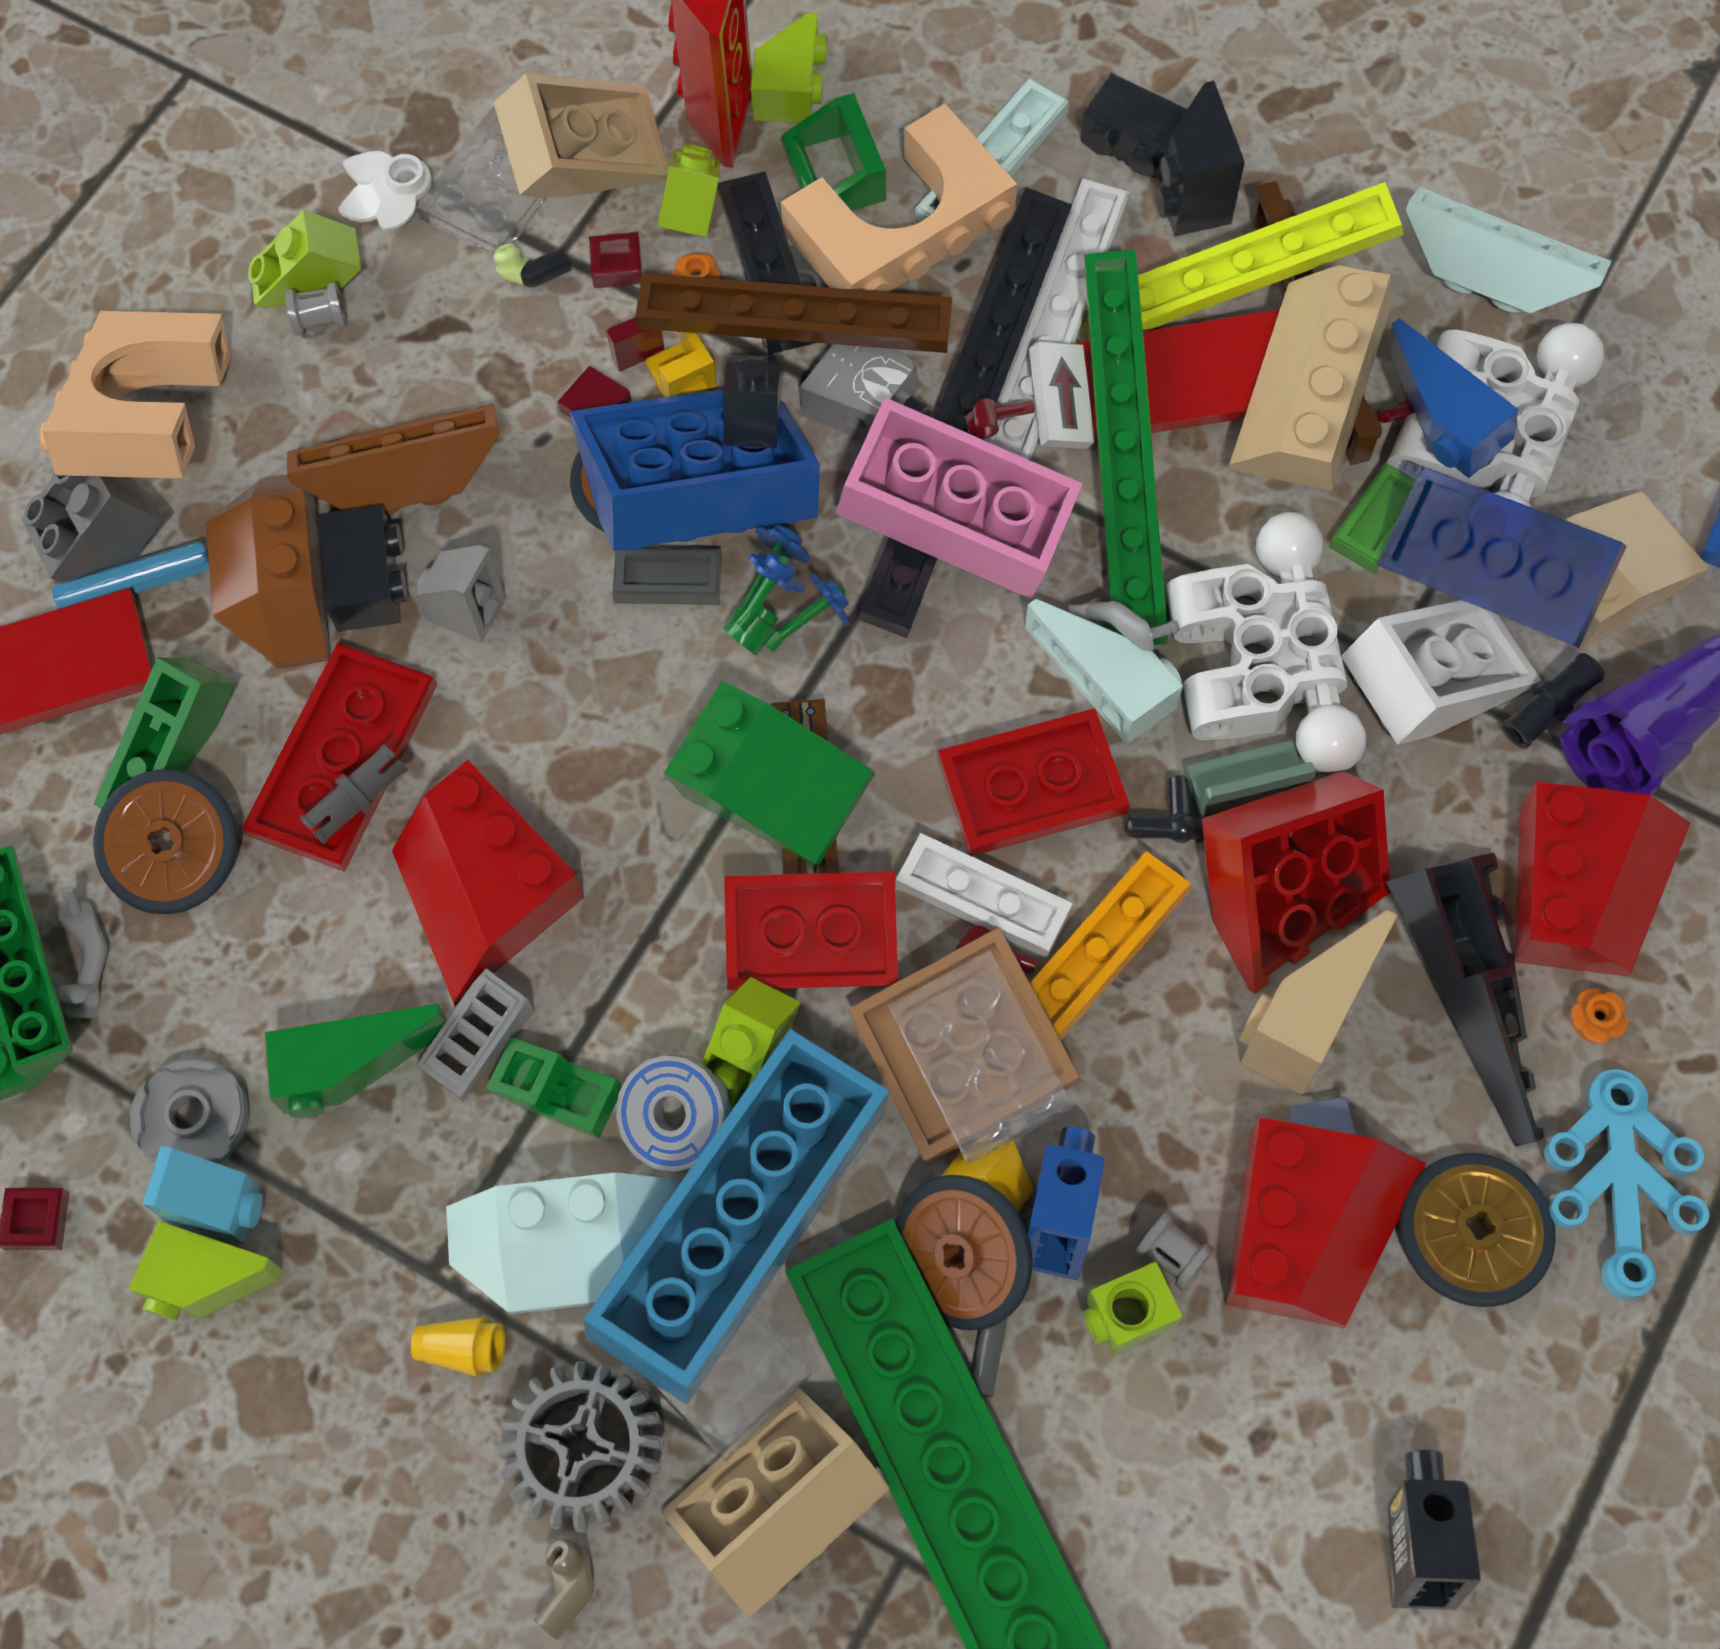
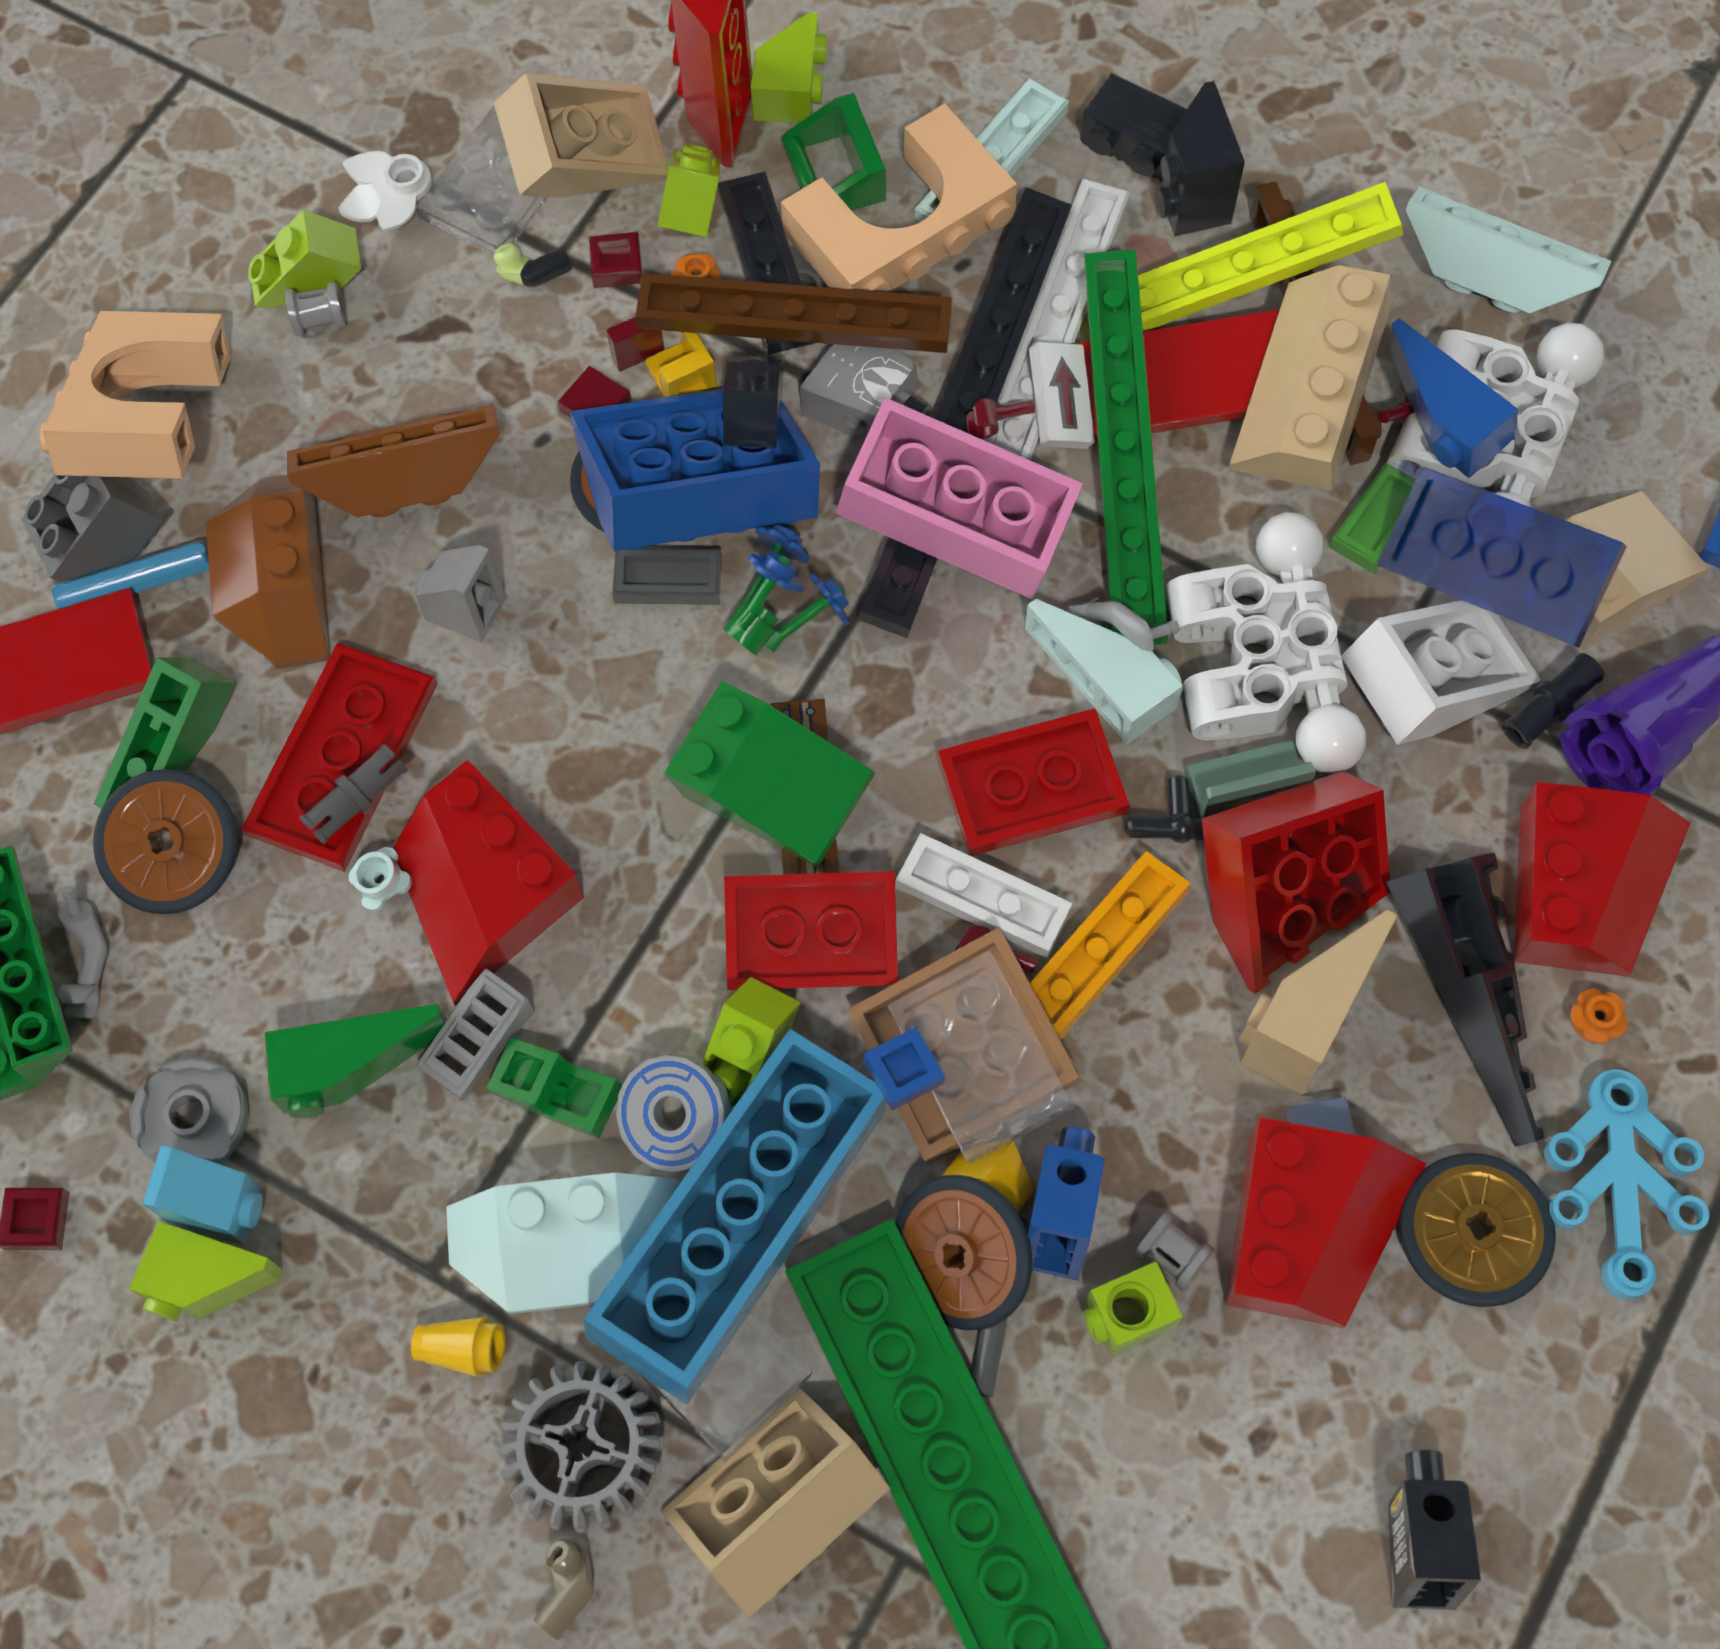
(361, 568): black brick -> none
(369, 868): none -> light aqua plate
(904, 1068): none -> blue tile

